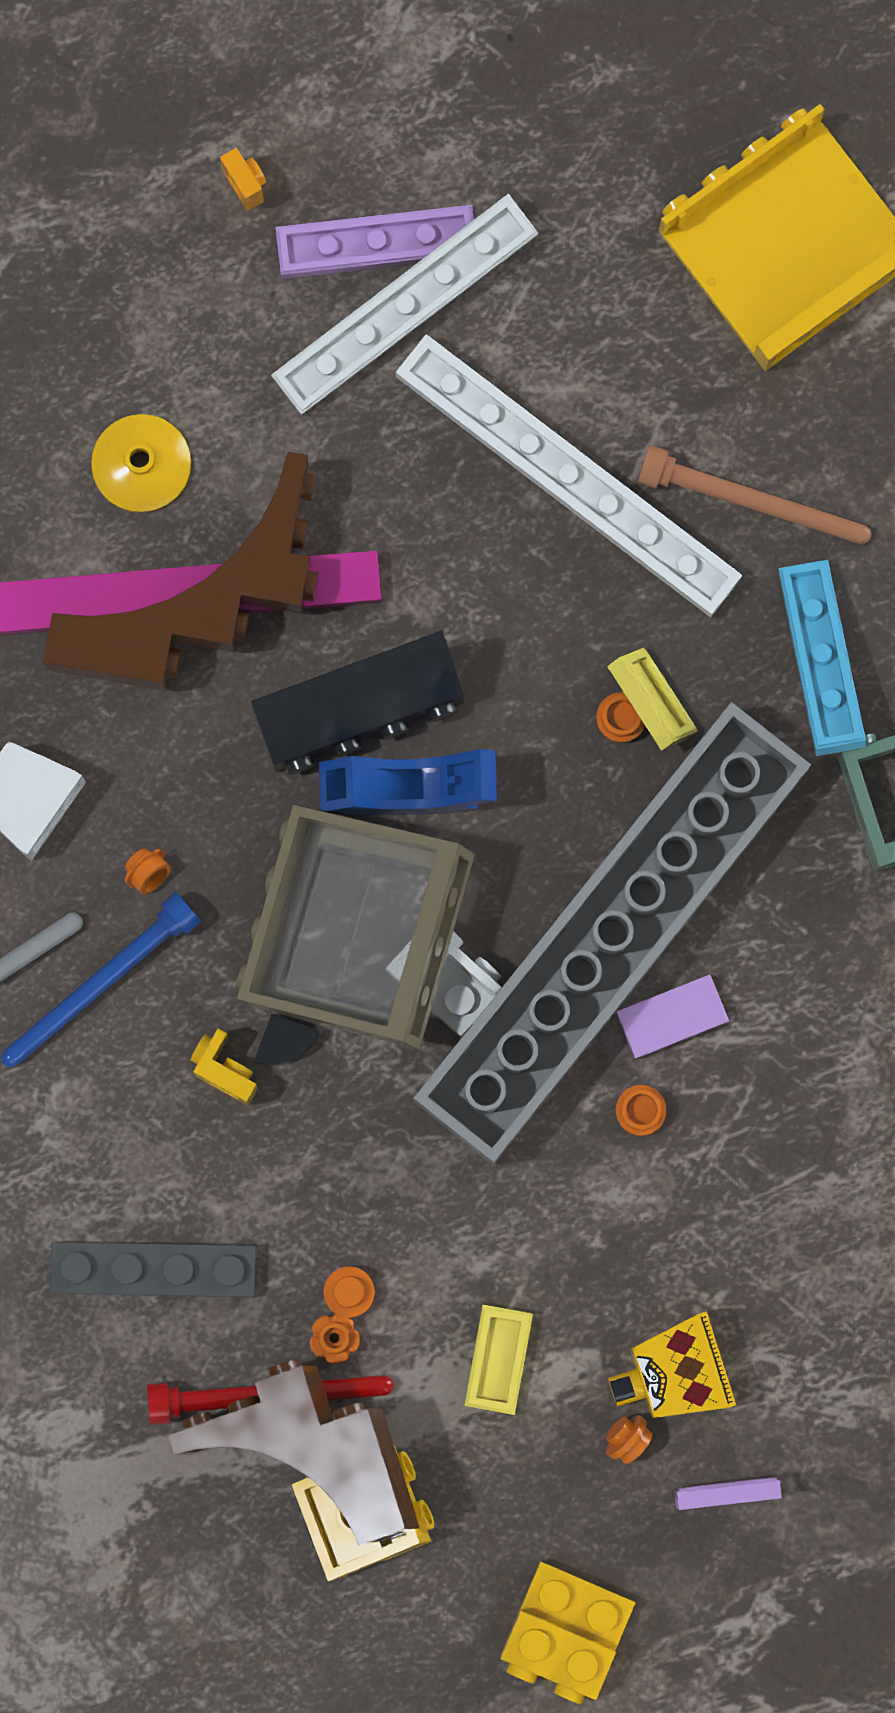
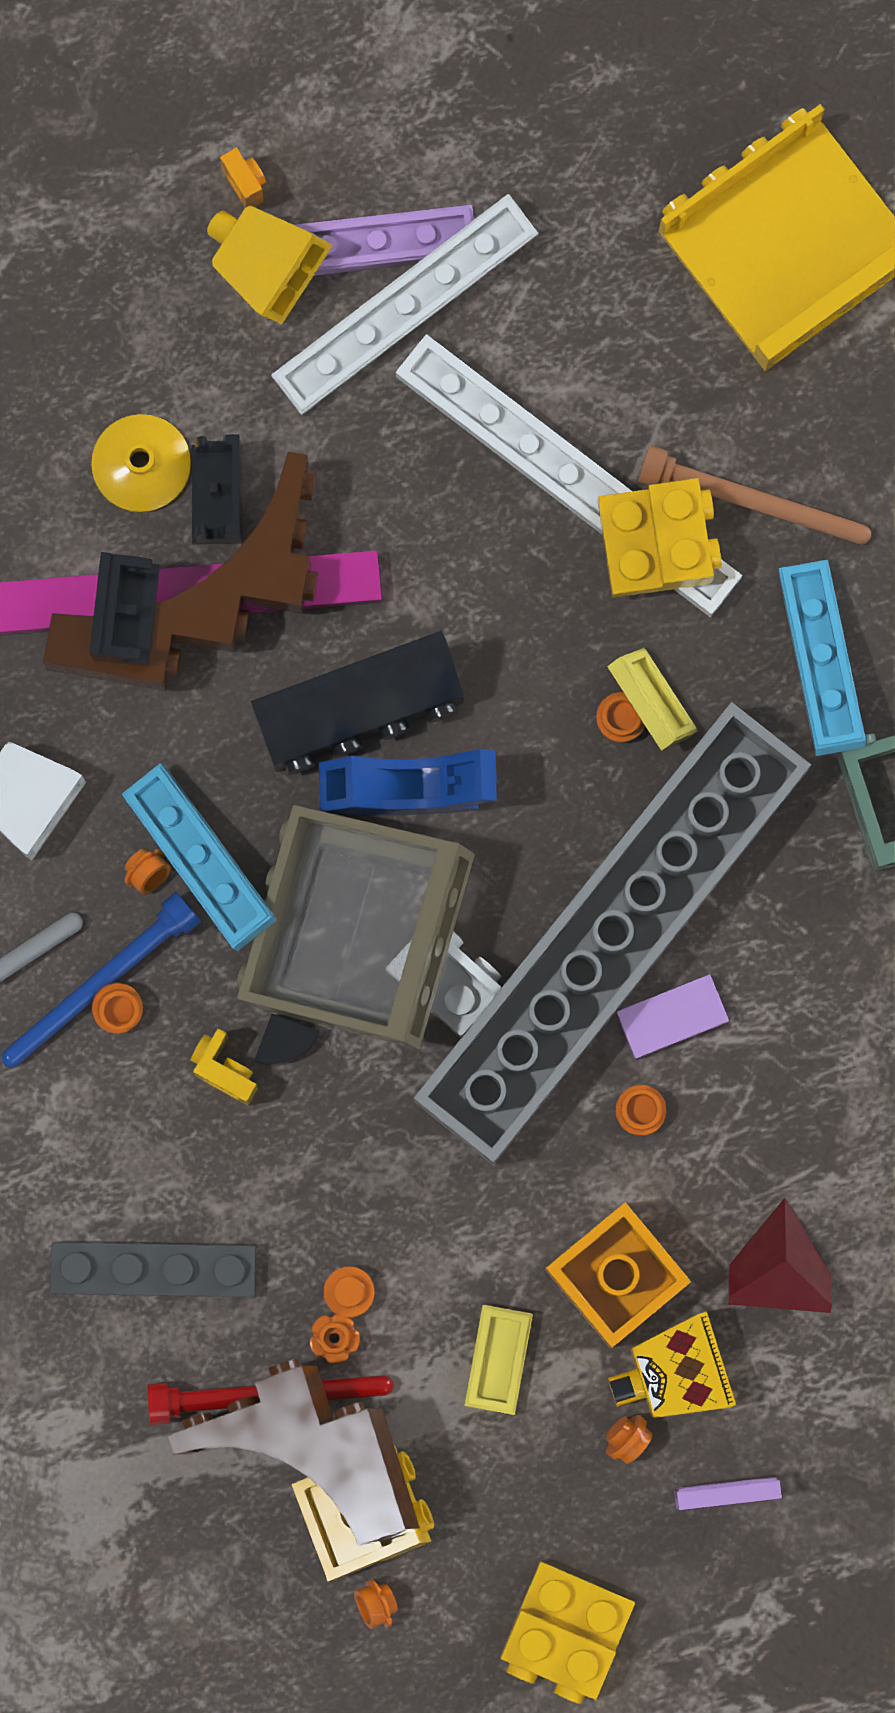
(117, 1007): none -> orange plate
(124, 609): none -> black hinge
(199, 857): none -> medium azure tile
(217, 490): none -> black hinge
(266, 259): none -> yellow torso
(376, 1604): none -> orange plate
(617, 1275): none -> light orange brick
(658, 538): none -> yellow plate
(780, 1268): none -> dark red slope

